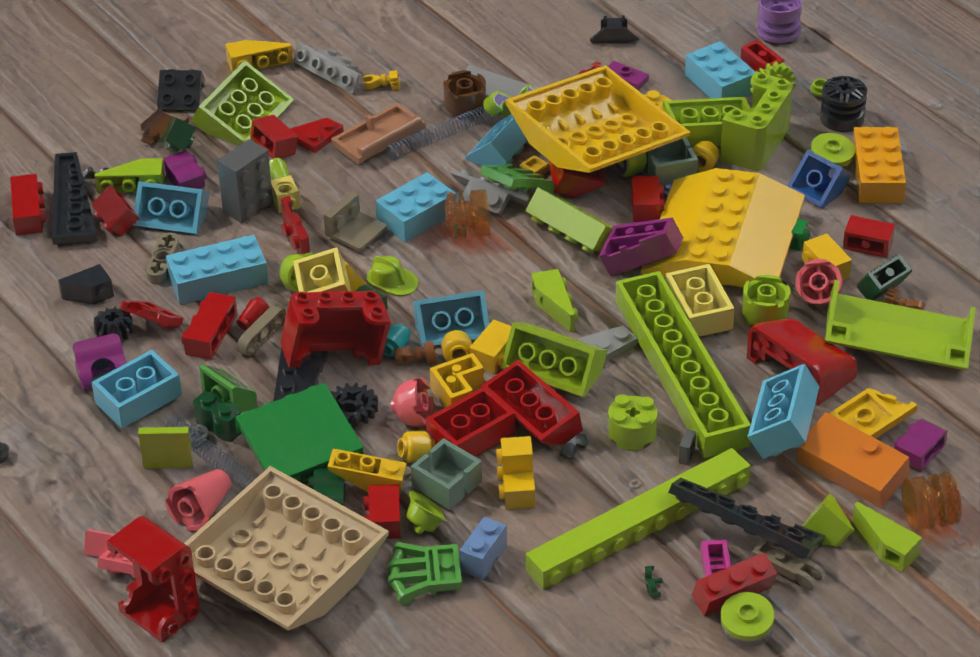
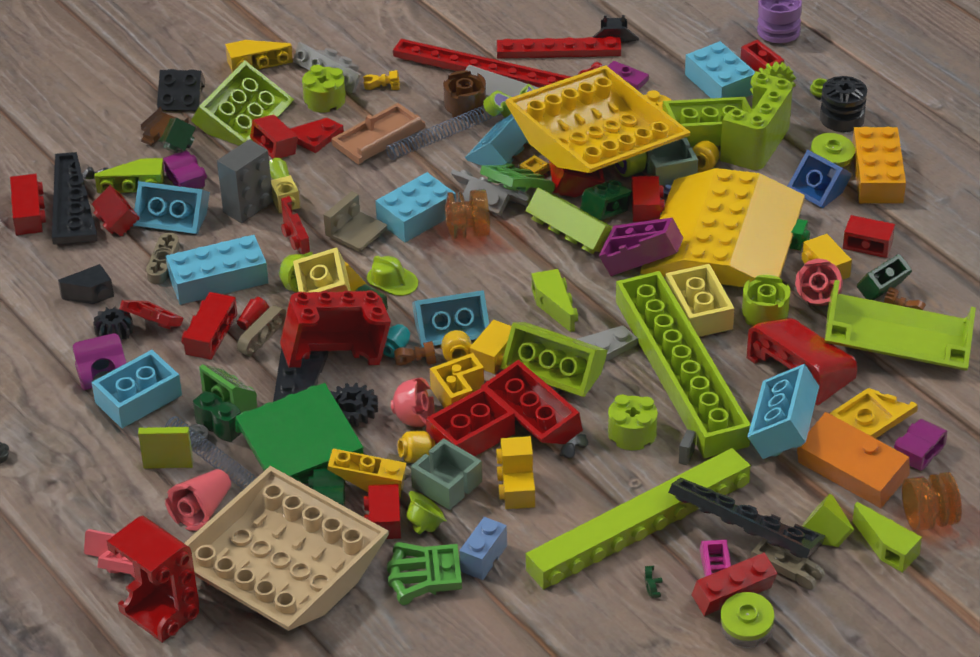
(323, 88): none -> lime brick
(459, 61): none -> red plate
(558, 47): none -> red plate
(606, 199): none -> dark green brick

